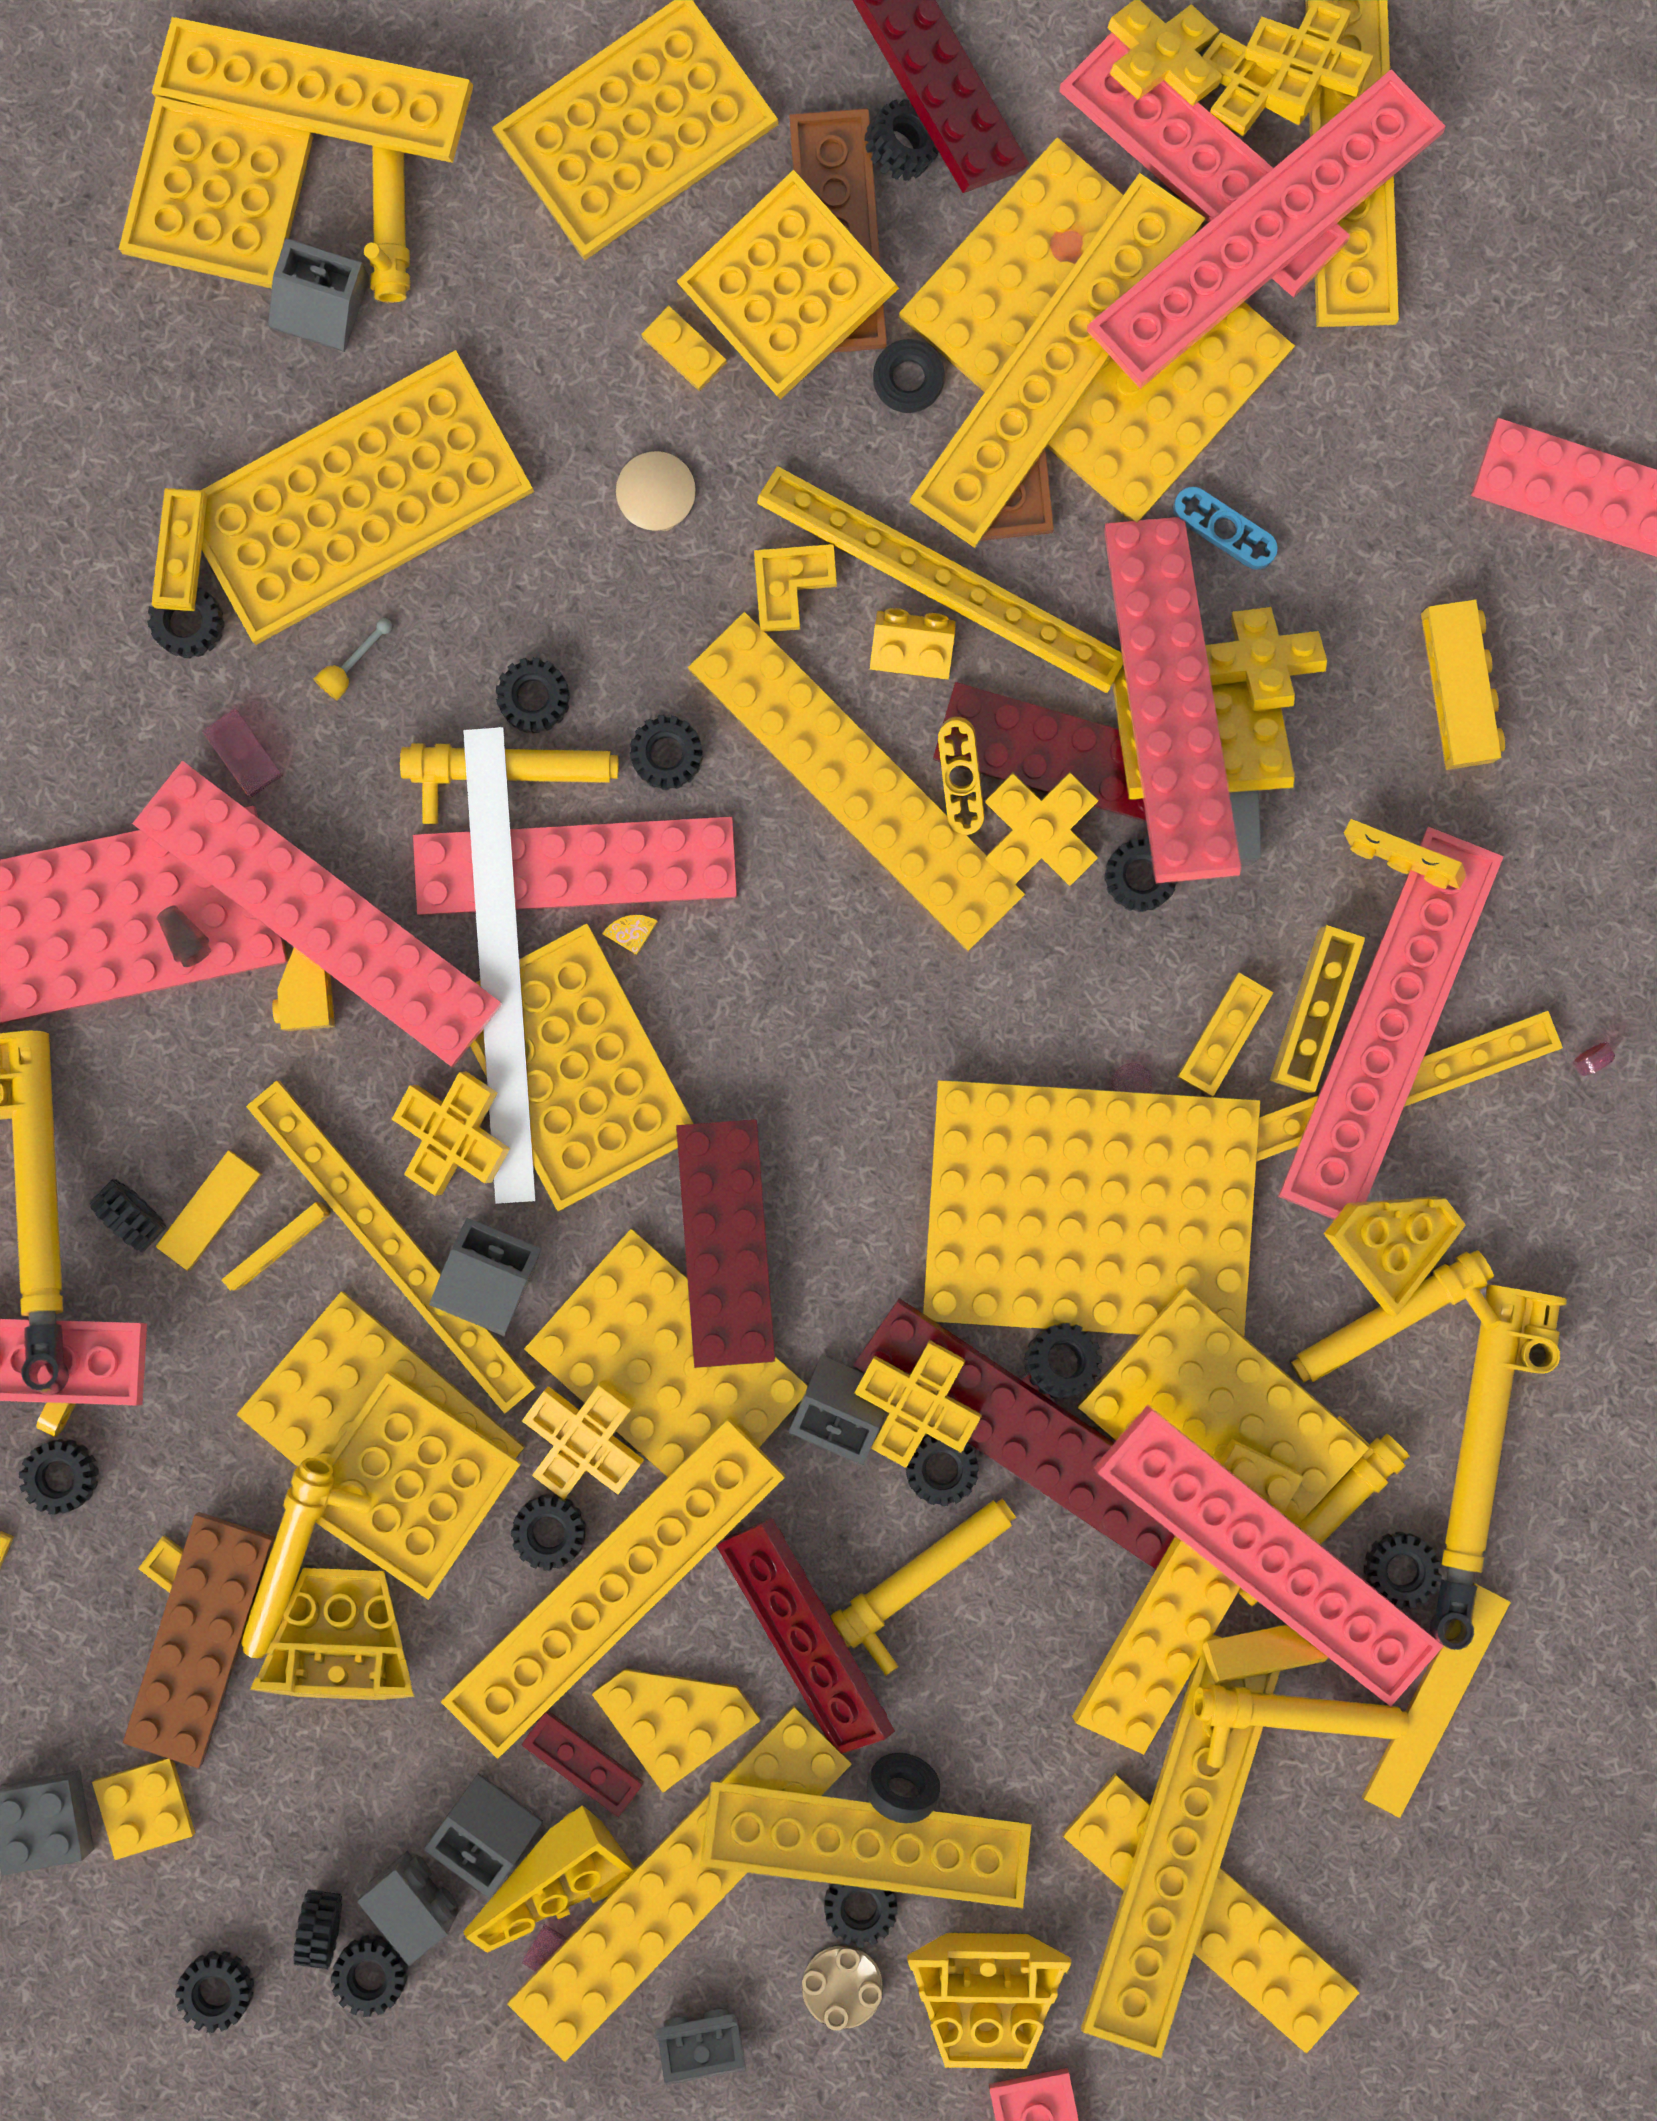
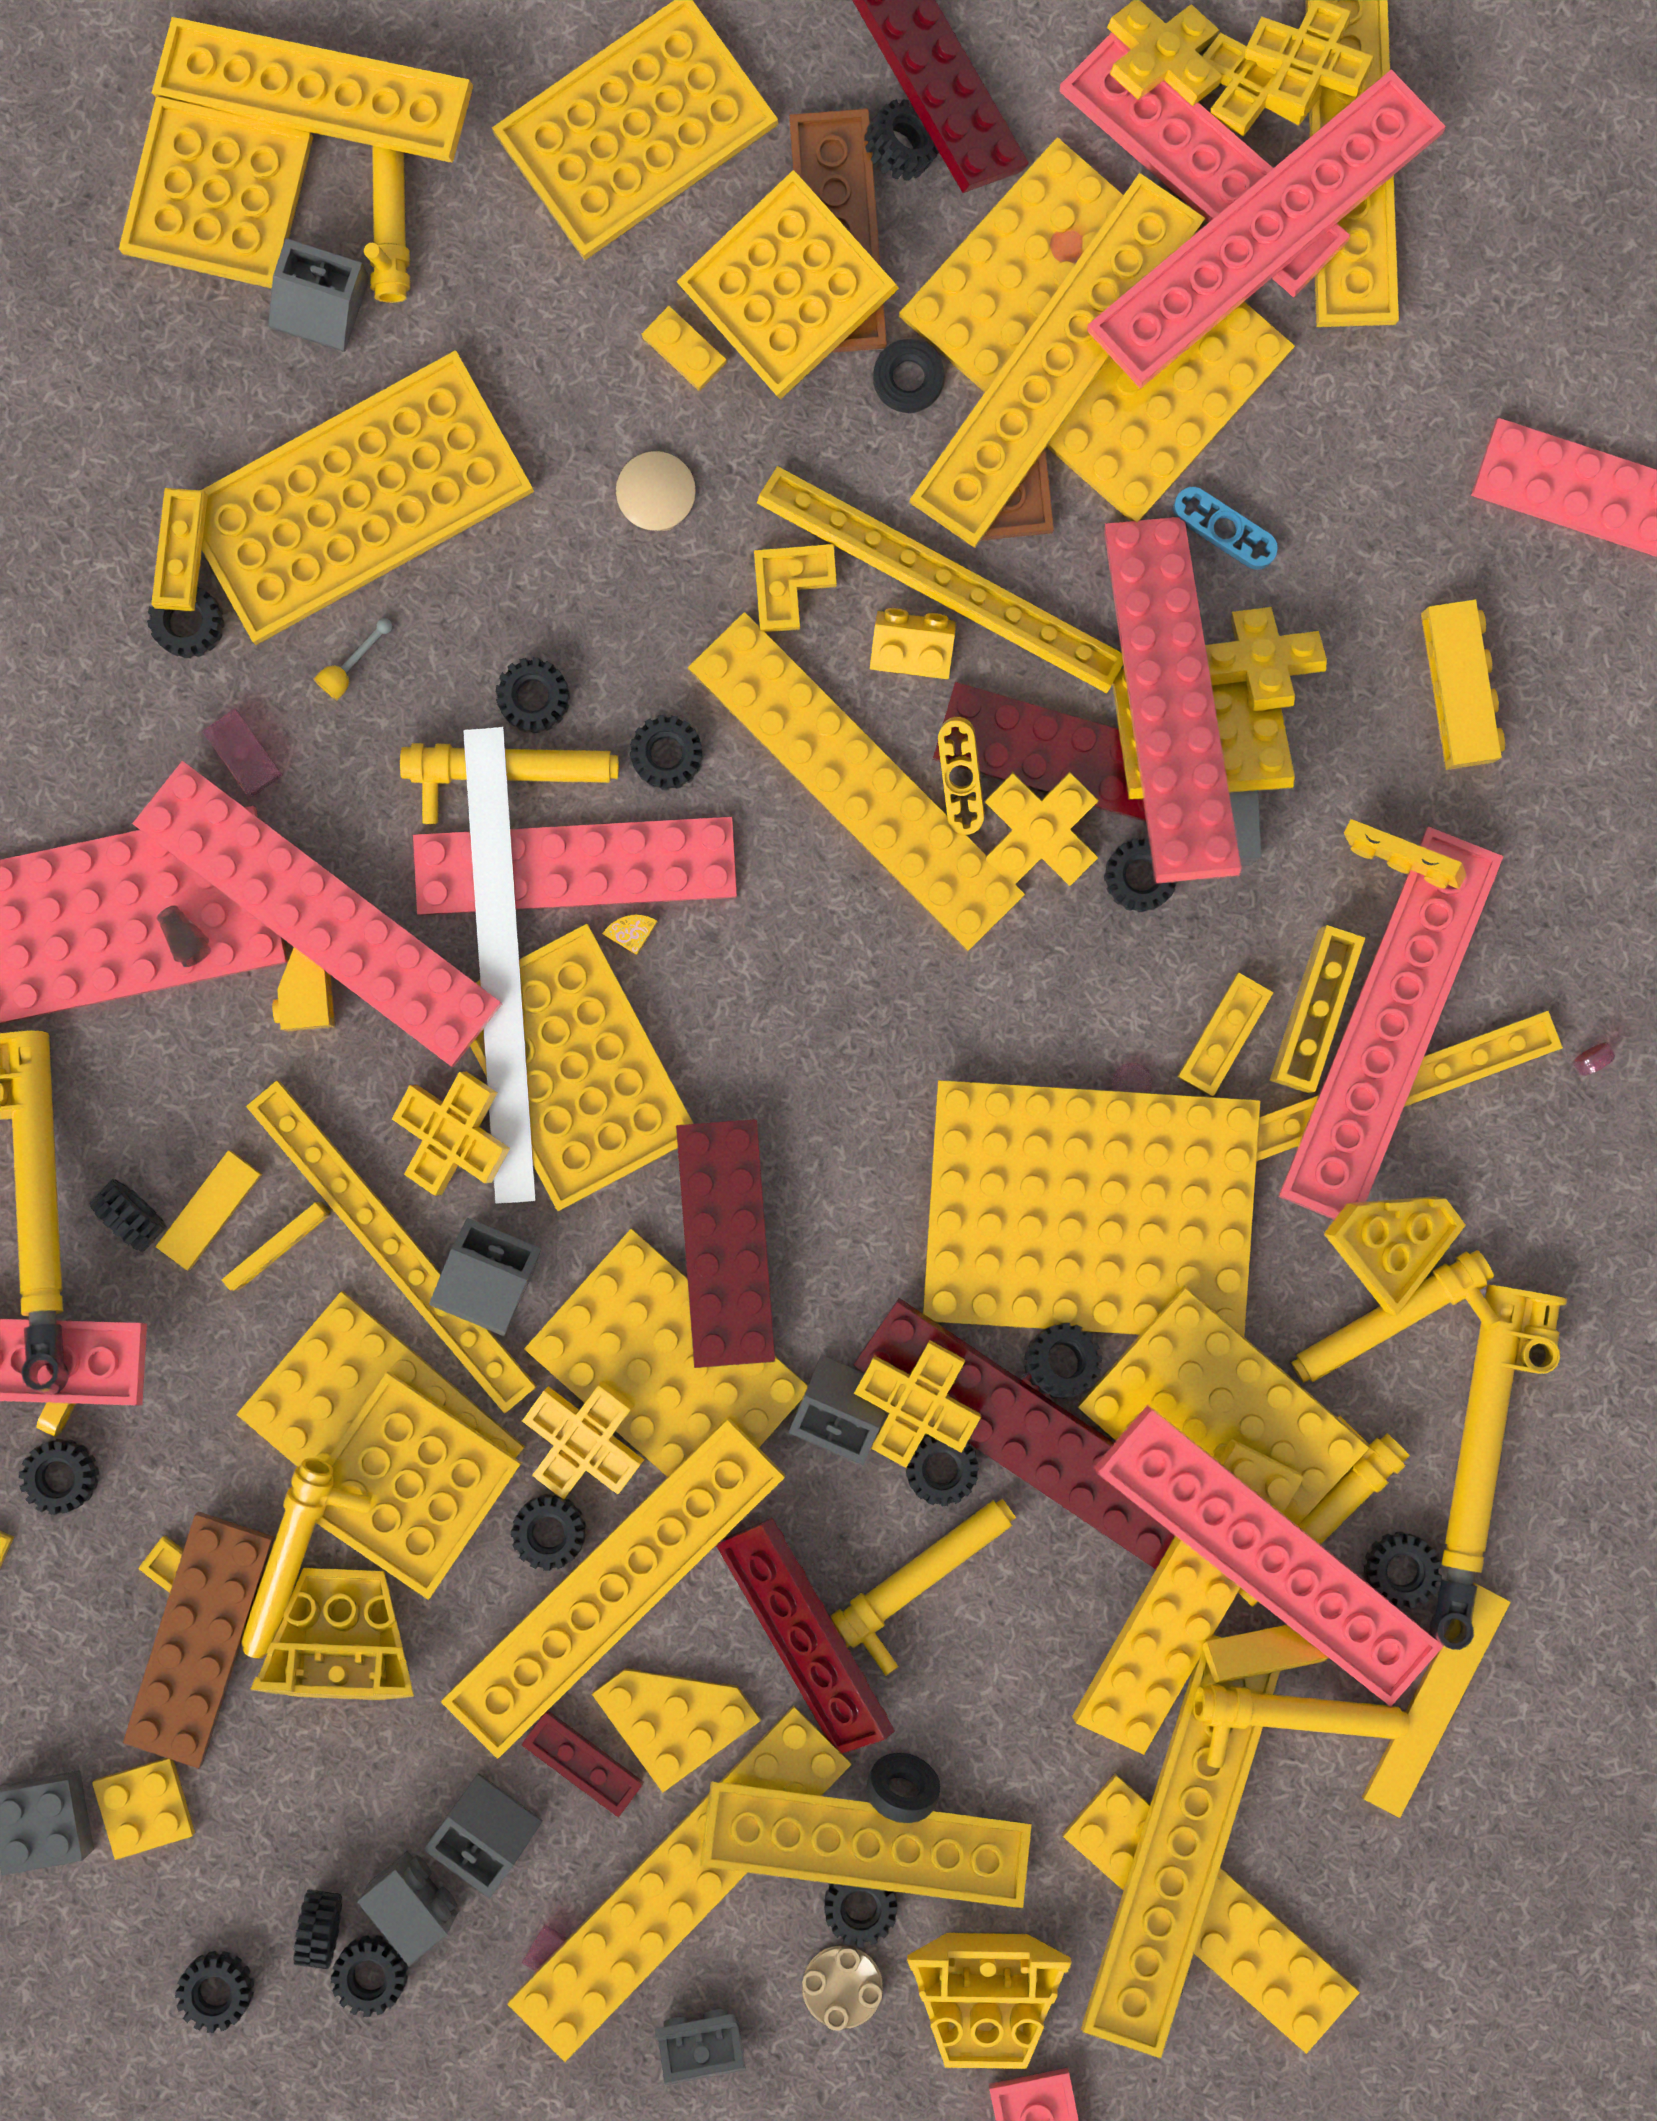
(565, 1867): yellow wedge -> none

